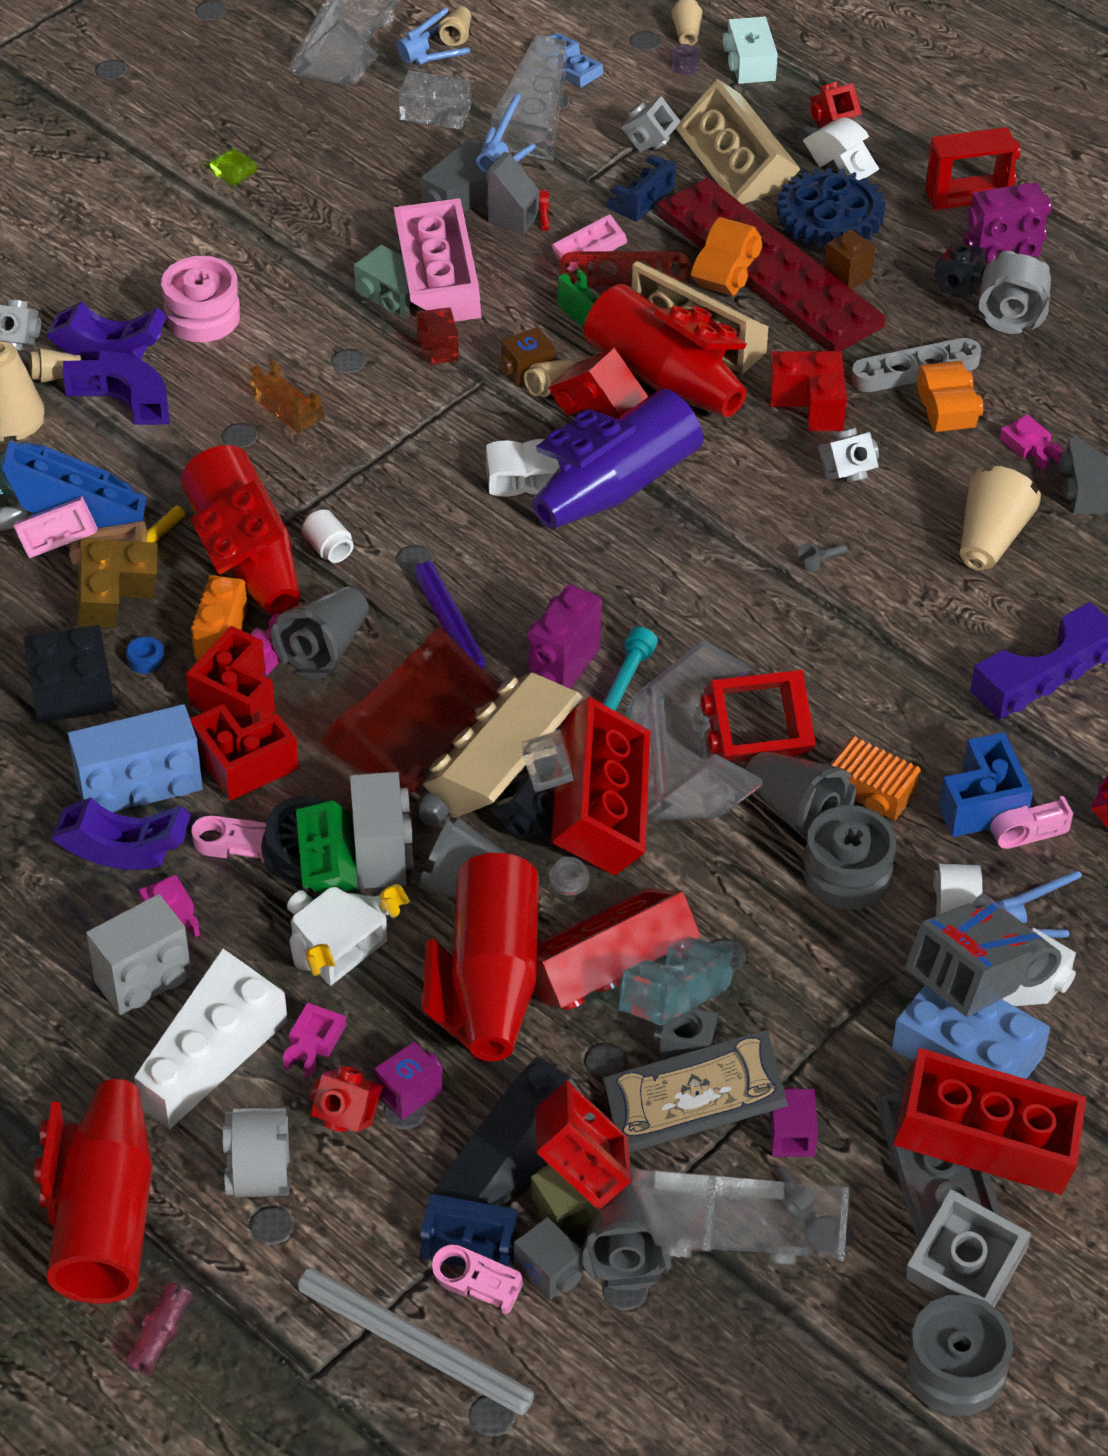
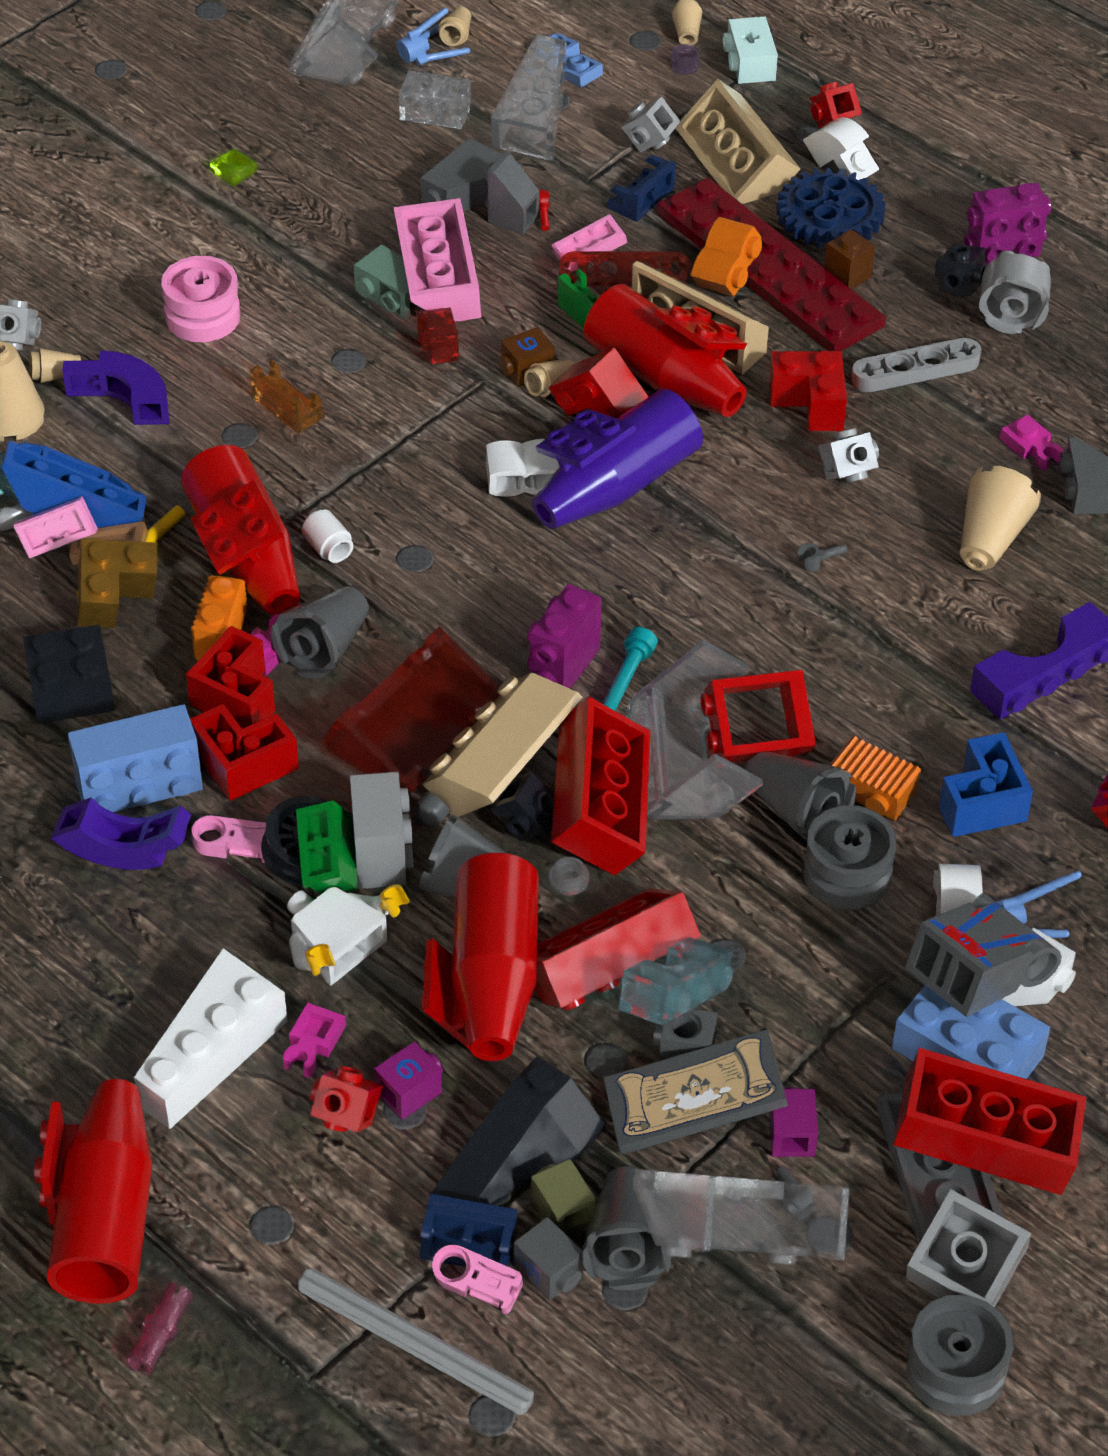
(86, 333): dark purple arch -> none
(139, 954): light grey brick -> none
(145, 655): blue tile -> none
(176, 898): dark pink plate -> none
(258, 1150): light grey brick -> none
(447, 611): dark purple axle -> none
(493, 147): medium blue plant -> none
(547, 761): clear brick -> none
(583, 1151): red window -> none
(949, 396): orange brick -> none
(952, 193): red window -> none
(1031, 823): bright pink piece -> none

